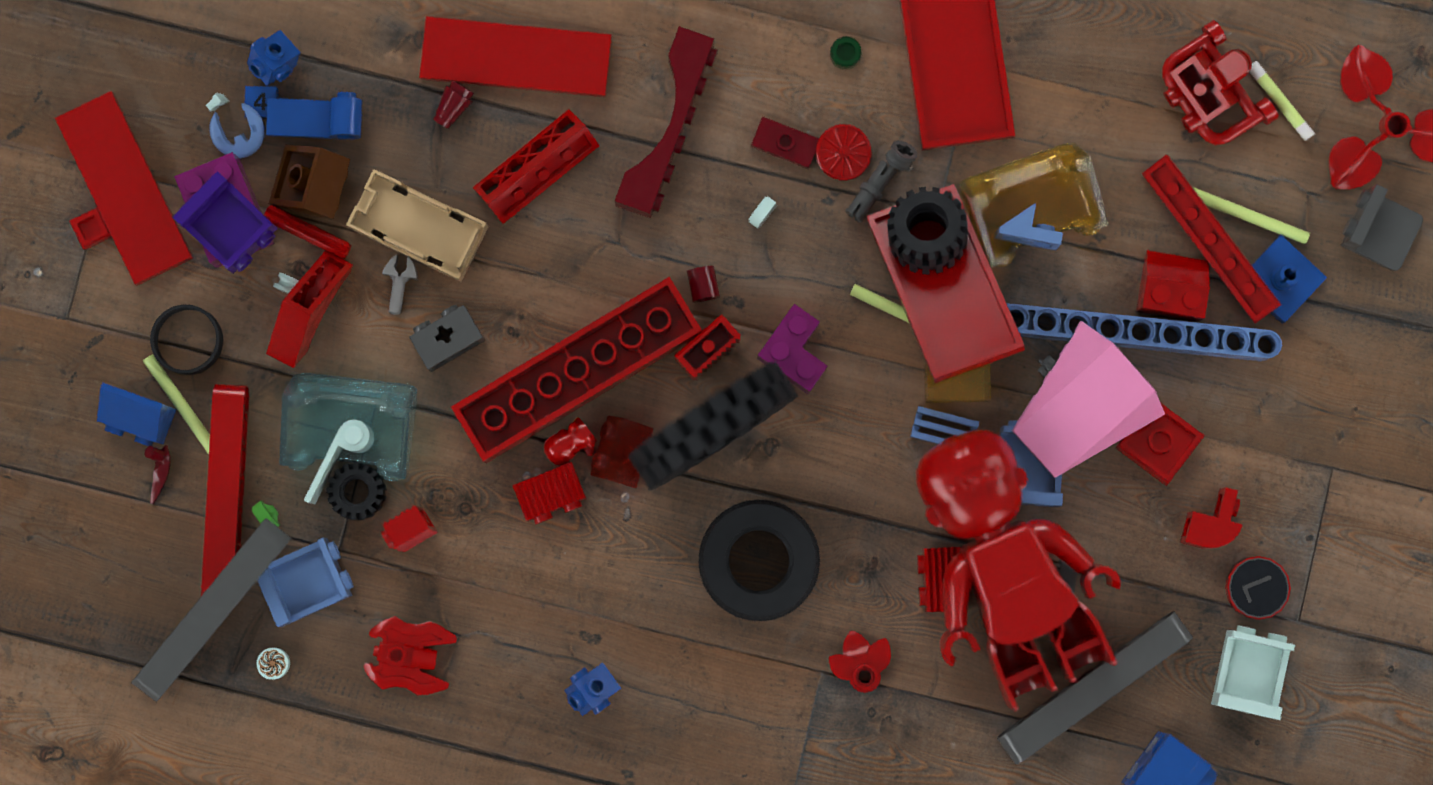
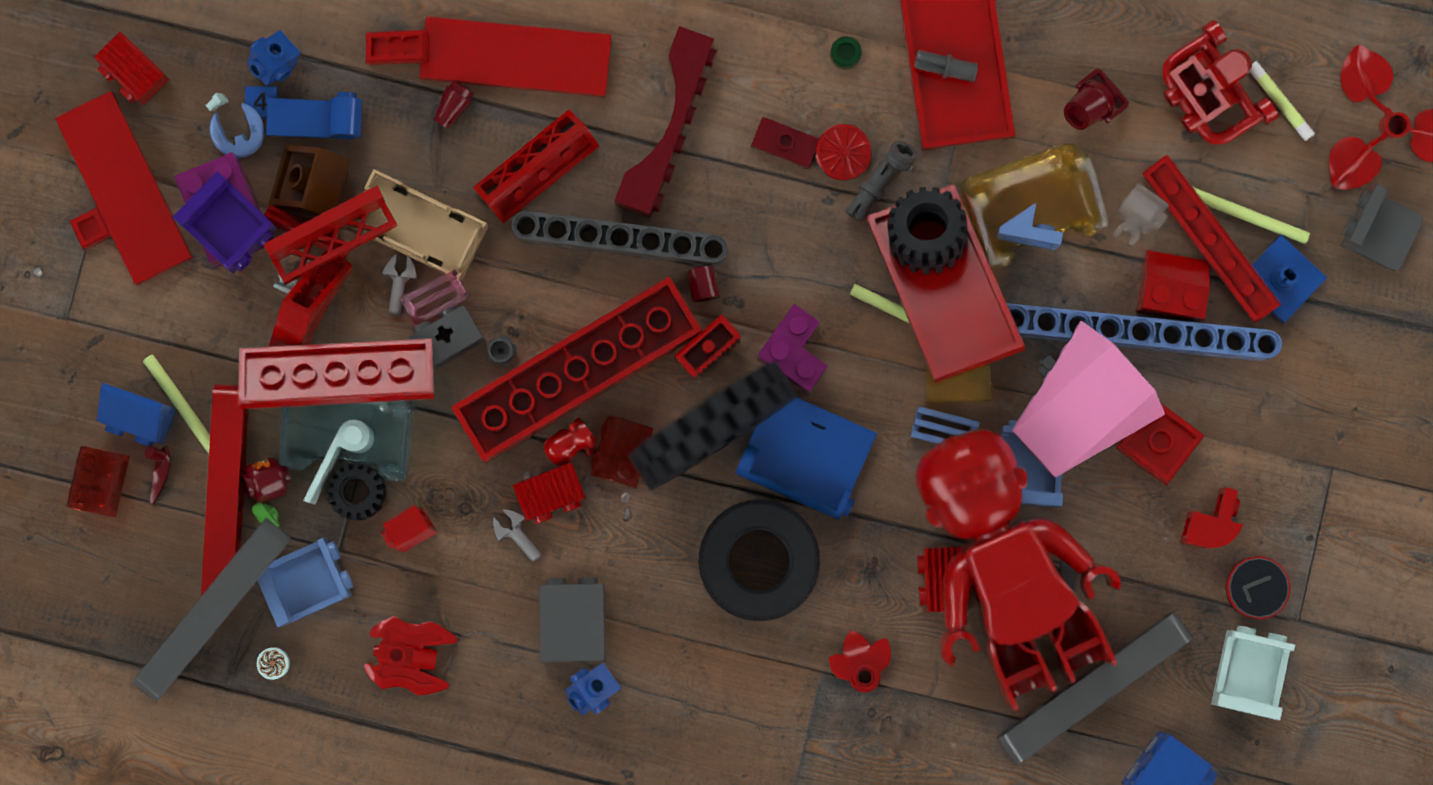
(98, 481): none -> clear red bracket
(131, 68): none -> red brick
(156, 329): black tyre -> none
(266, 480): none -> dark red head
(326, 224): none -> red fence
(335, 373): none -> tile
(397, 47): none -> red plate
(457, 285): none -> clear pink tile
(504, 359): none -> dark grey plate
(516, 534): none -> light grey bar
(572, 621): none -> dark grey brick
(607, 229): none -> dark grey beam
(762, 212): light aqua tile -> none
(807, 460): none -> blue door
(946, 66): none -> dark grey axle
(1094, 101): none -> dark red piece
(1141, 211): none -> clear brick

